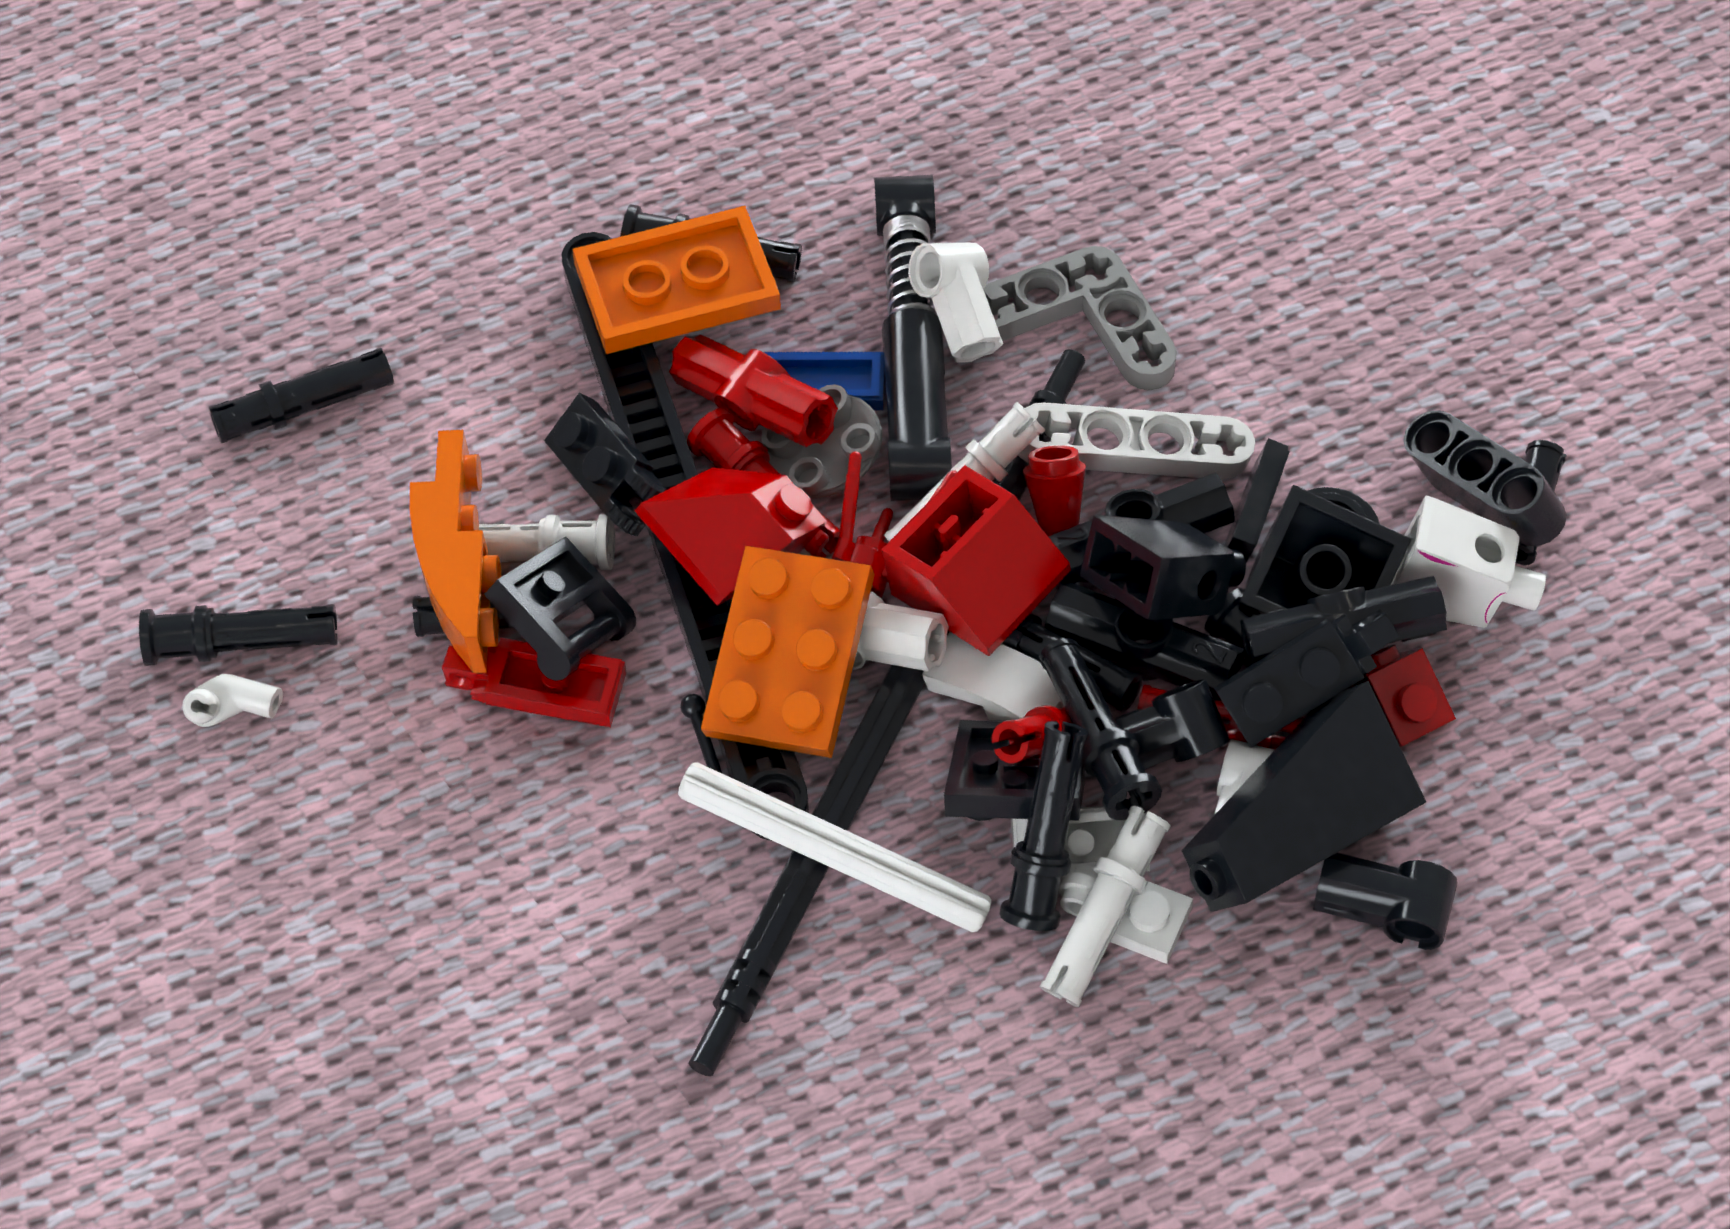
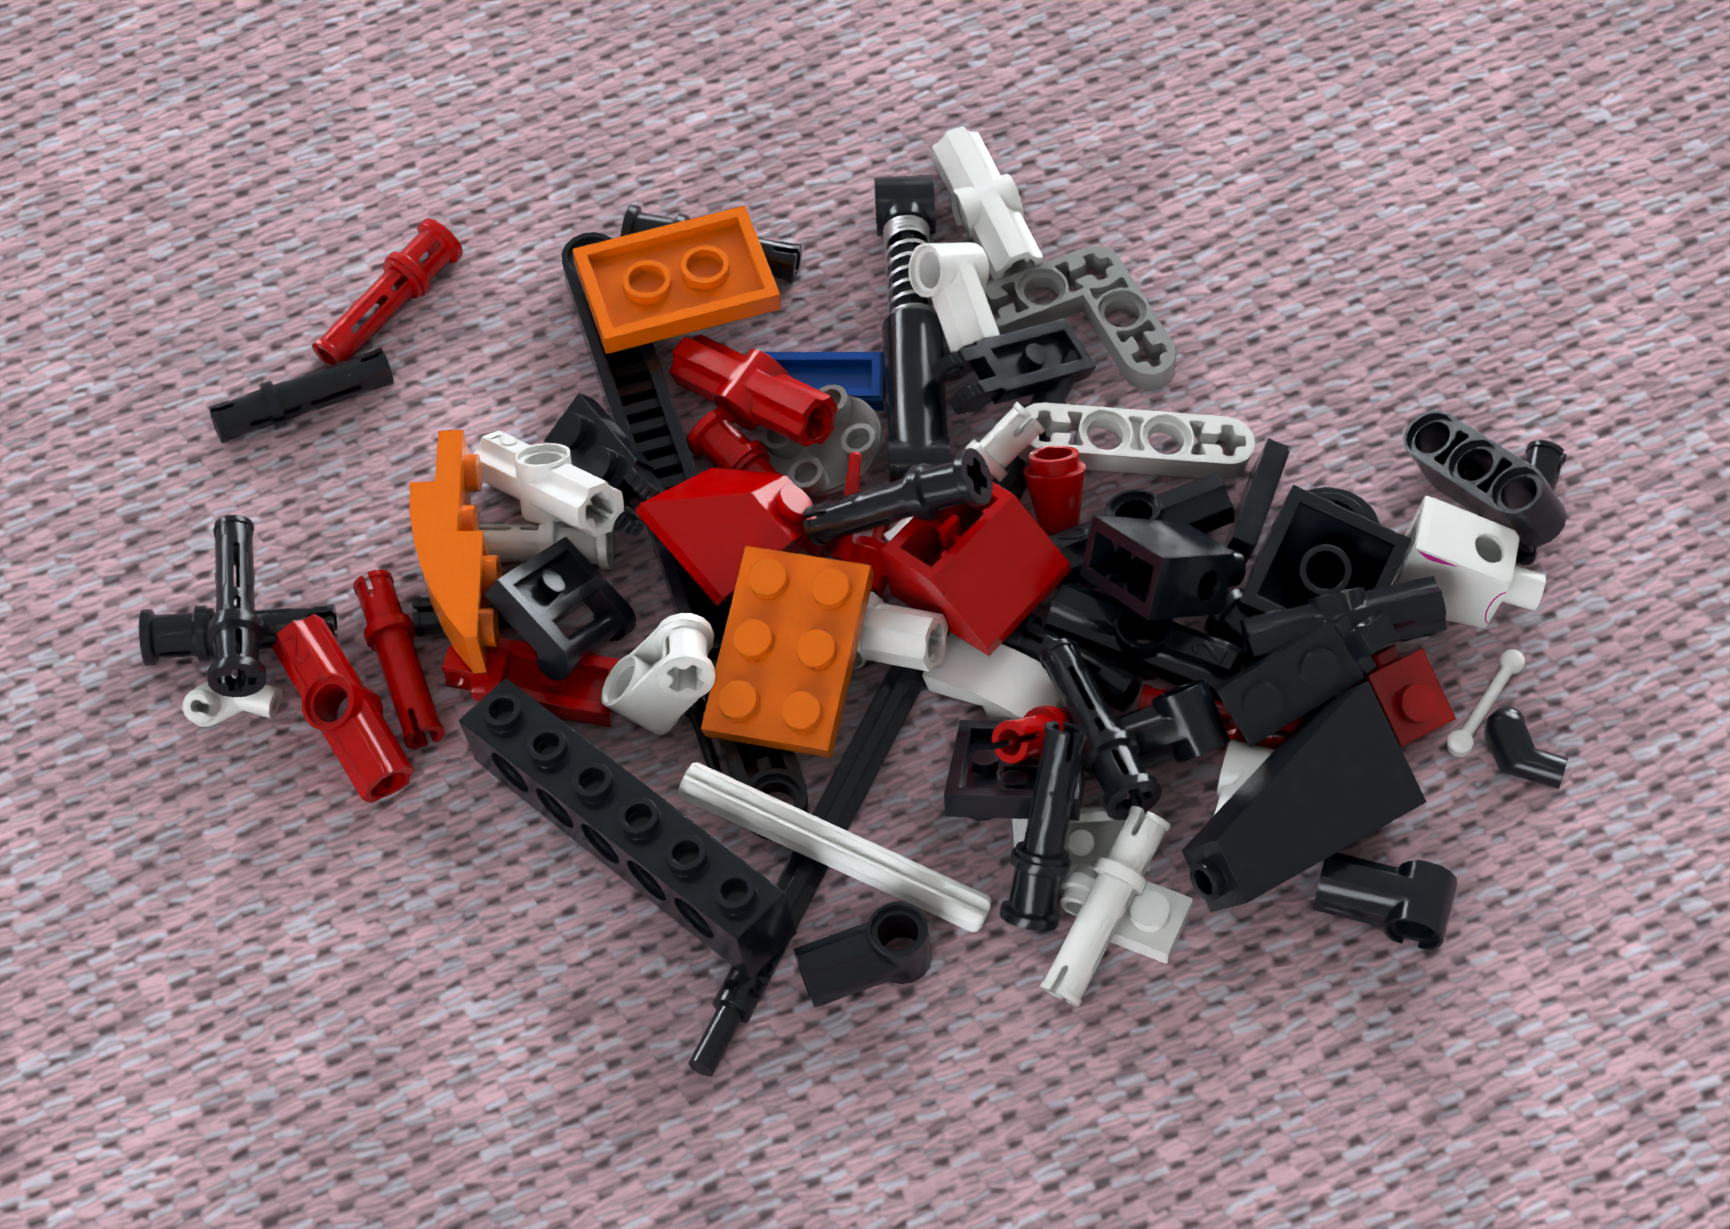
(231, 650): none -> black pin
(361, 734): none -> red piece
(391, 636): none -> red pin
(403, 272): none -> red pin
(549, 484): none -> white piece
(630, 828): none -> black brick
(663, 674): none -> white piece
(859, 958): none -> black piece
(920, 493): none -> black pin
(985, 203): none -> white piece
(1013, 365): none -> black hinge
(1461, 741): none -> white hinge
(1516, 752): none -> black arm

